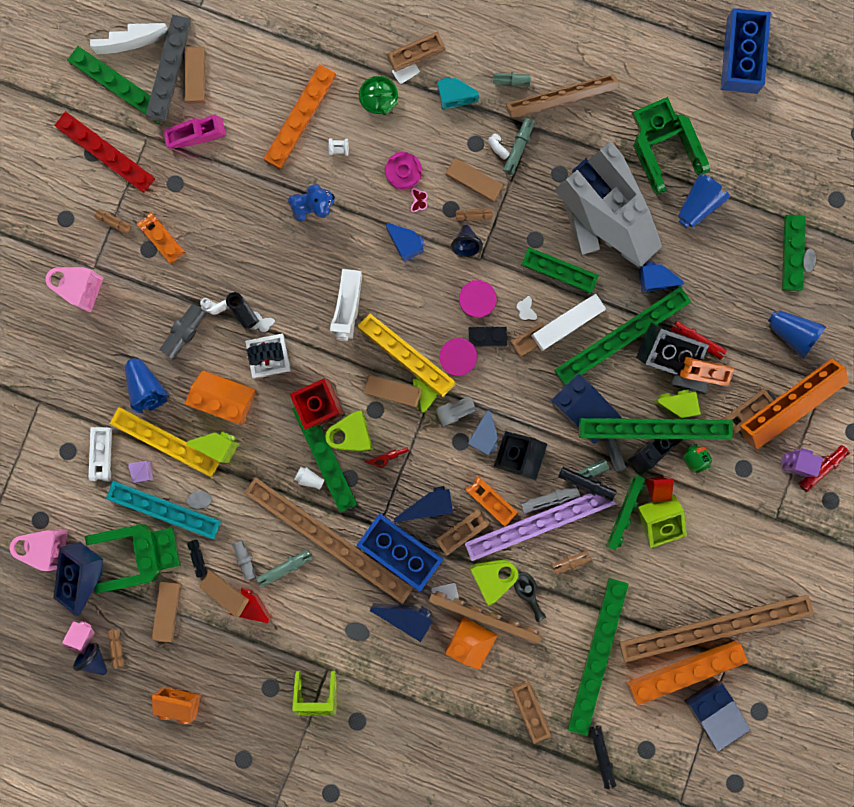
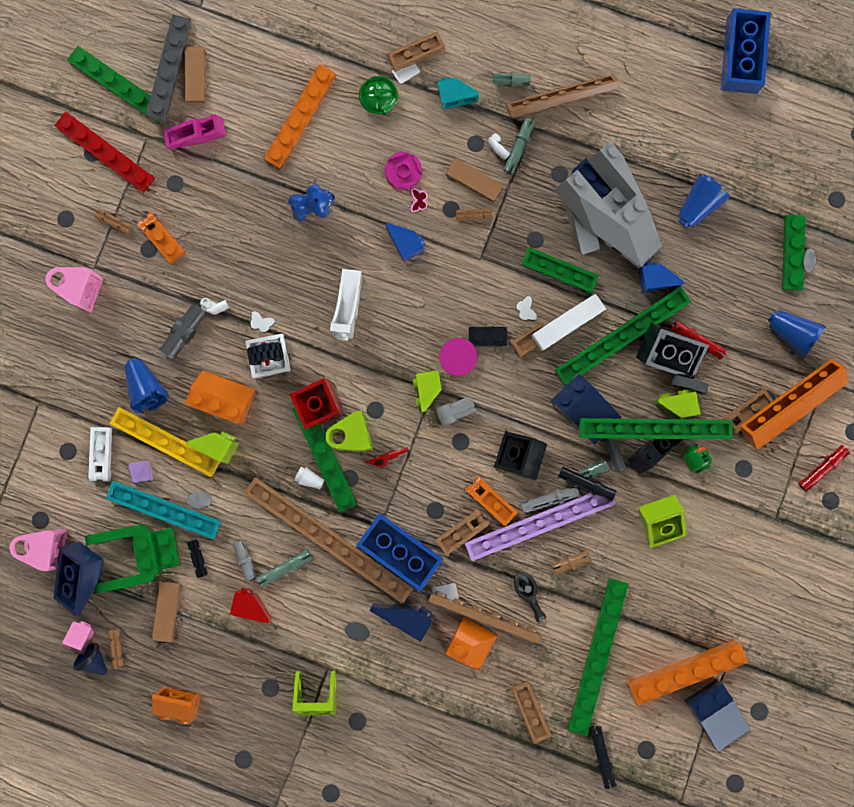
(136, 36): white slope -> none
(224, 593): medium nougat tile -> none
(242, 311): black piece -> none
(338, 147): white bush -> none
(393, 391): medium nougat tile -> none
(406, 355): yellow plate -> none
(430, 505): dark blue slope -> none
(466, 243): hat -> none
(477, 299): dark pink tile -> none
(485, 436): sand blue slope -> none
(488, 580): lime hose -> none
(629, 504): green plate -> none
(658, 124): green plate -> none
(660, 488): red slope -> none
(707, 372): orange plate -> none
(716, 628): medium nougat plate -> none
(801, 463): medium lavender brick -> none

